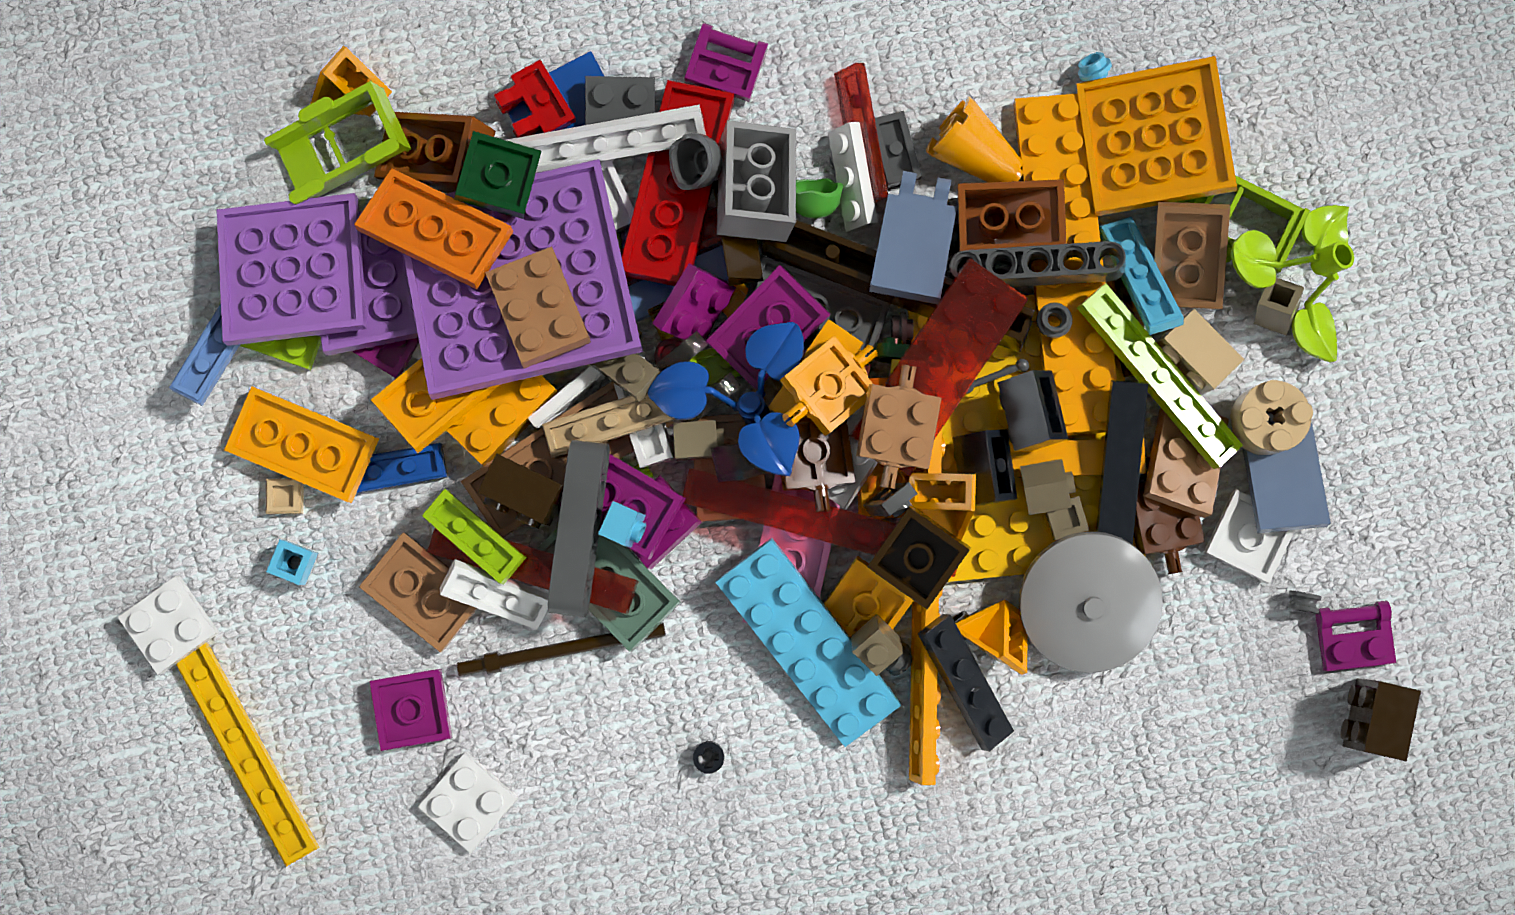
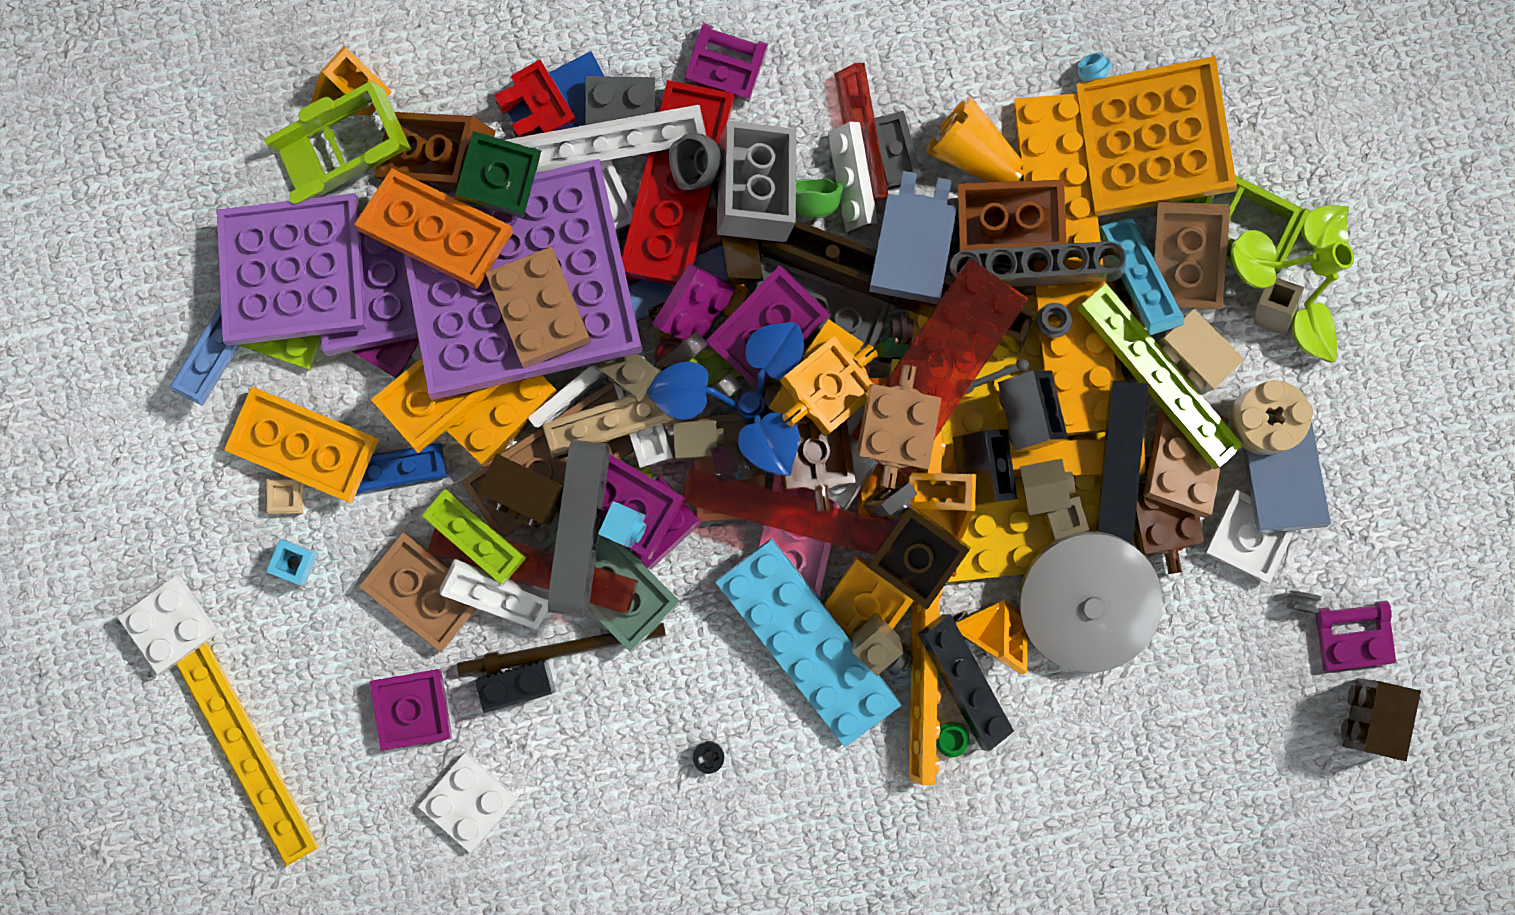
(515, 685): none -> black brick
(953, 739): none -> green plate

